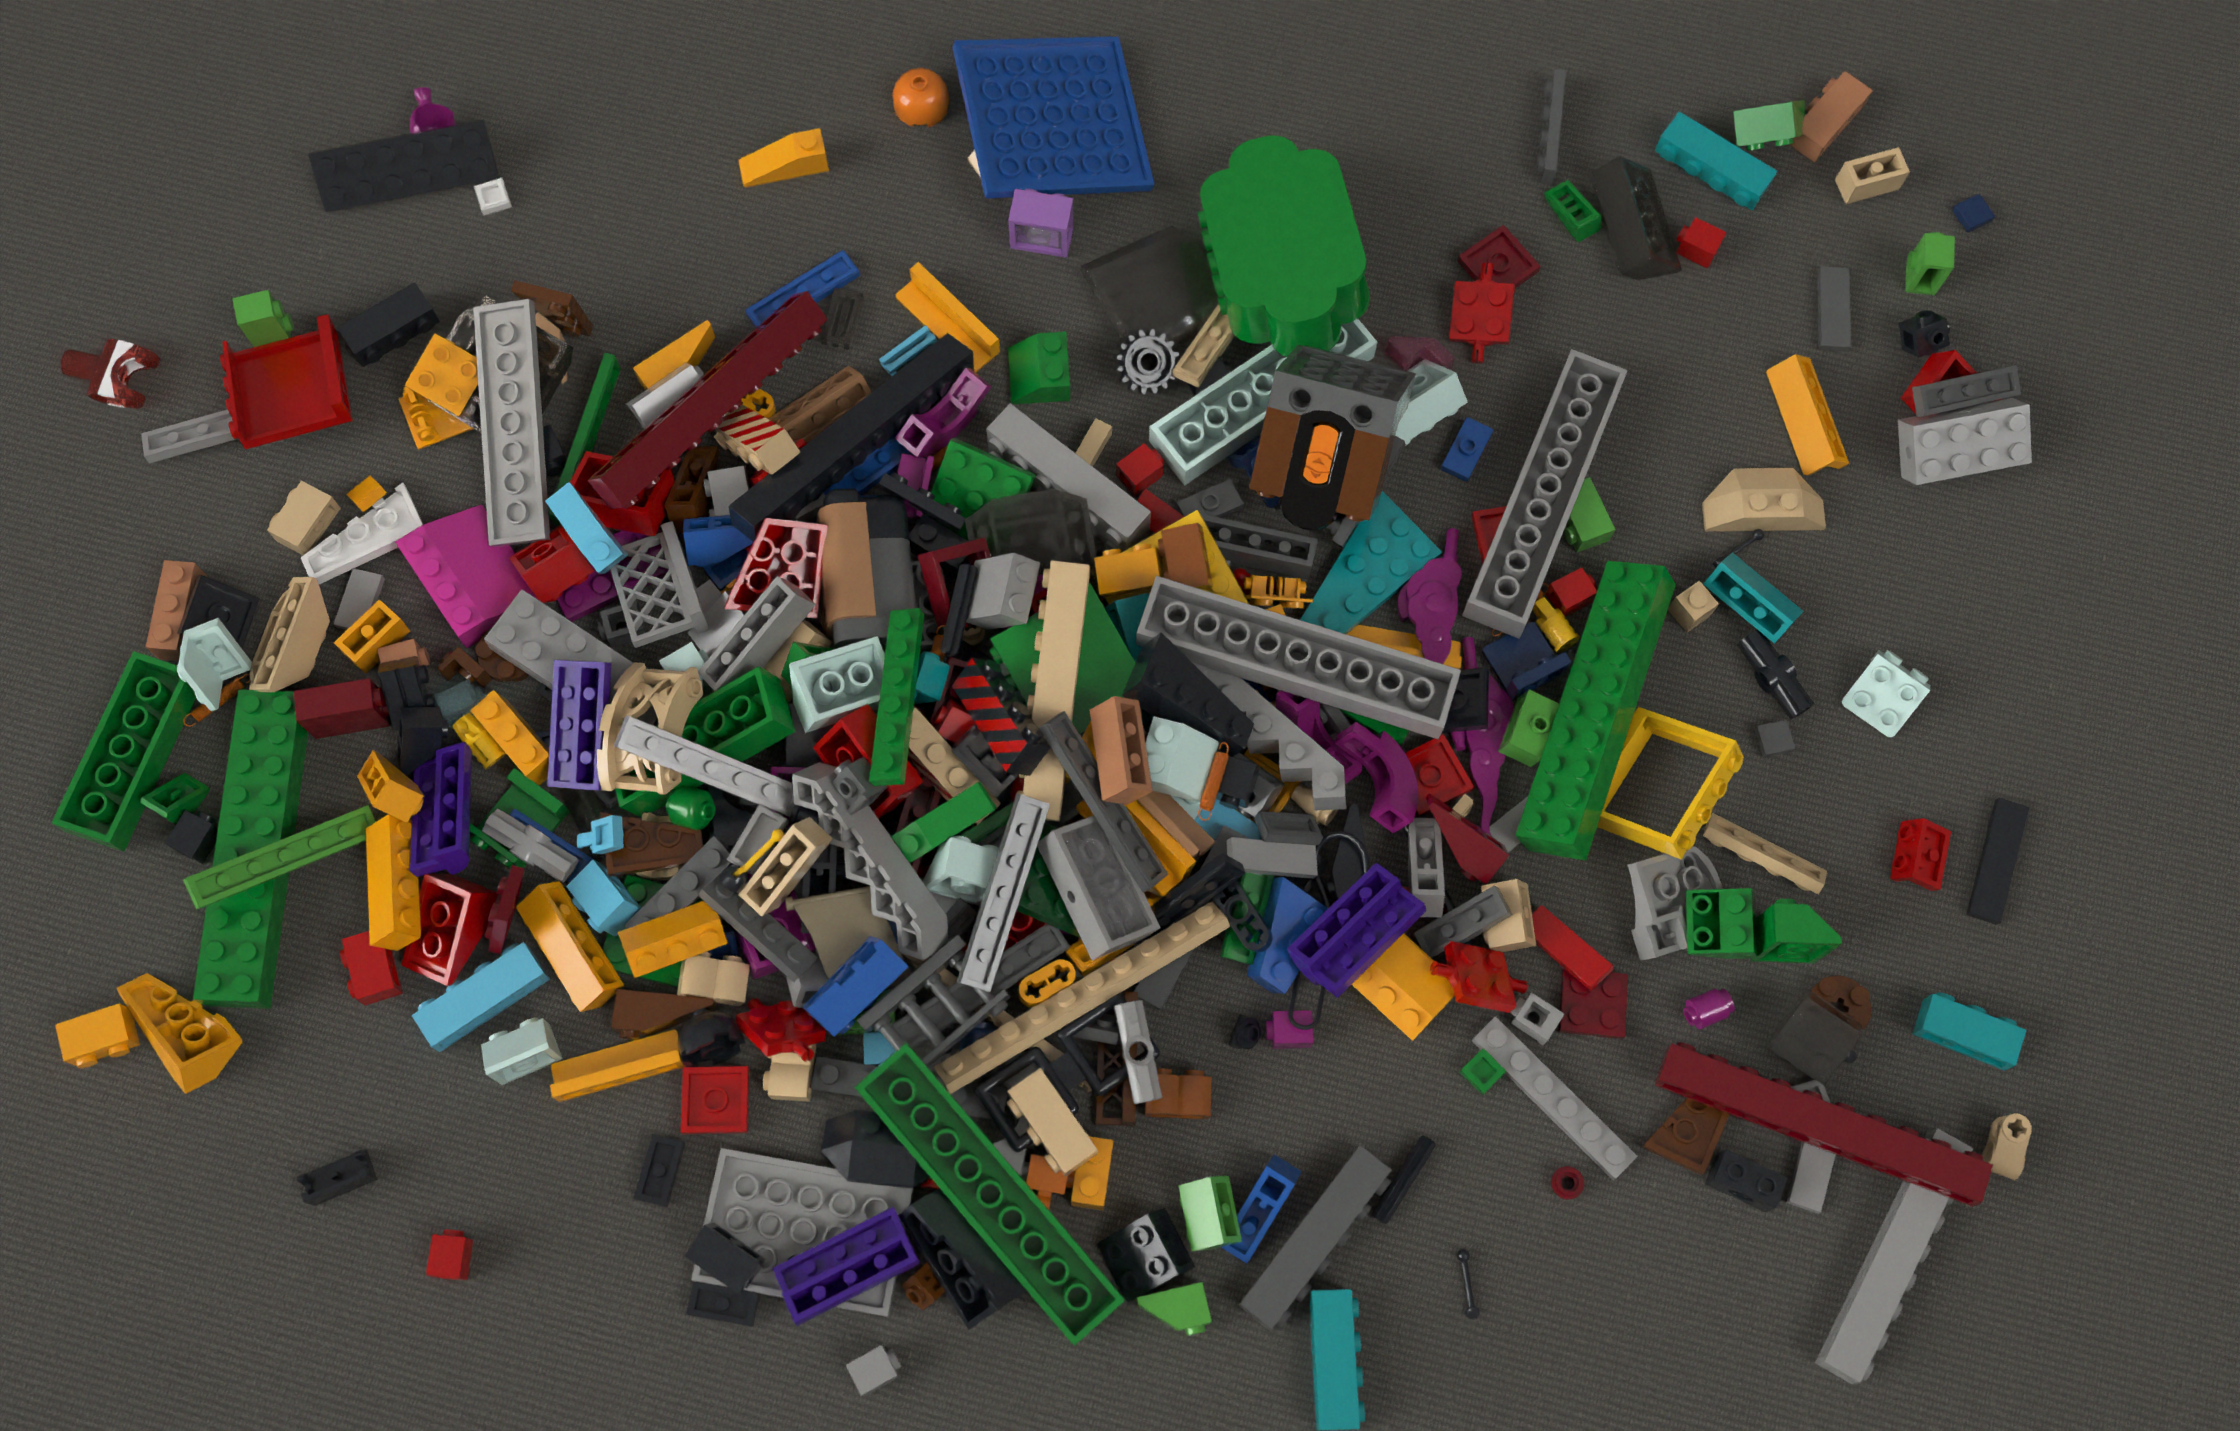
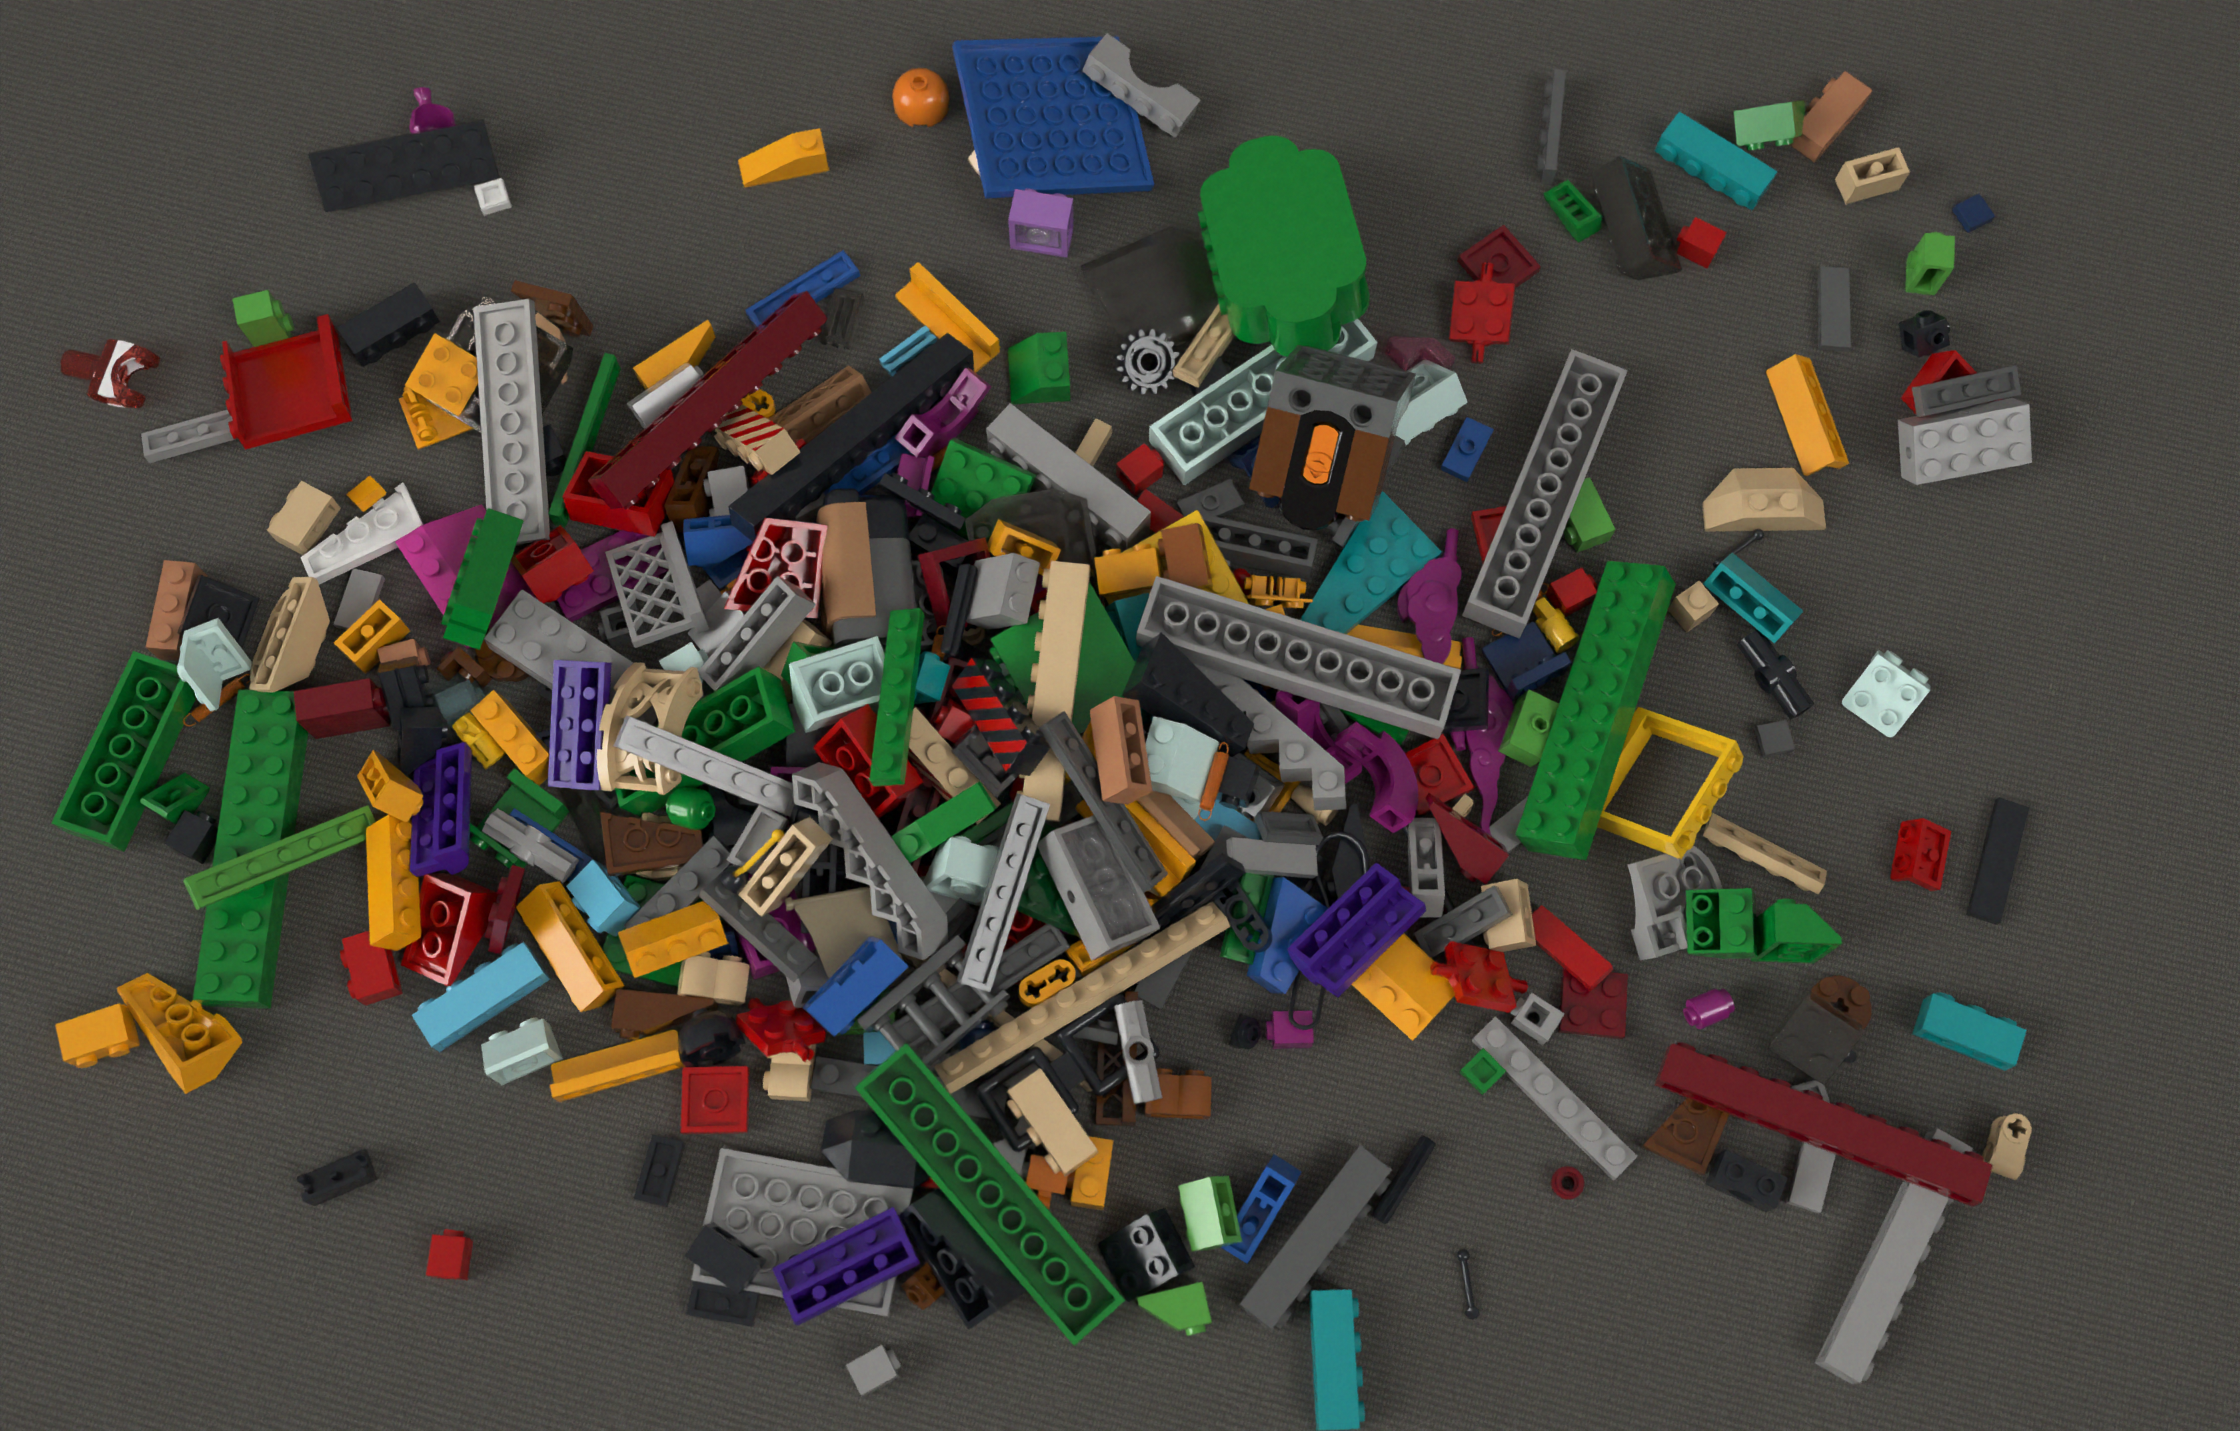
(481, 578): none -> green piece
(586, 529): medium azure slope -> none
(605, 835): medium azure plate -> none
(854, 784): dark grey brick -> none
(1012, 539): none -> light orange brick
(1165, 106): none -> light grey arch

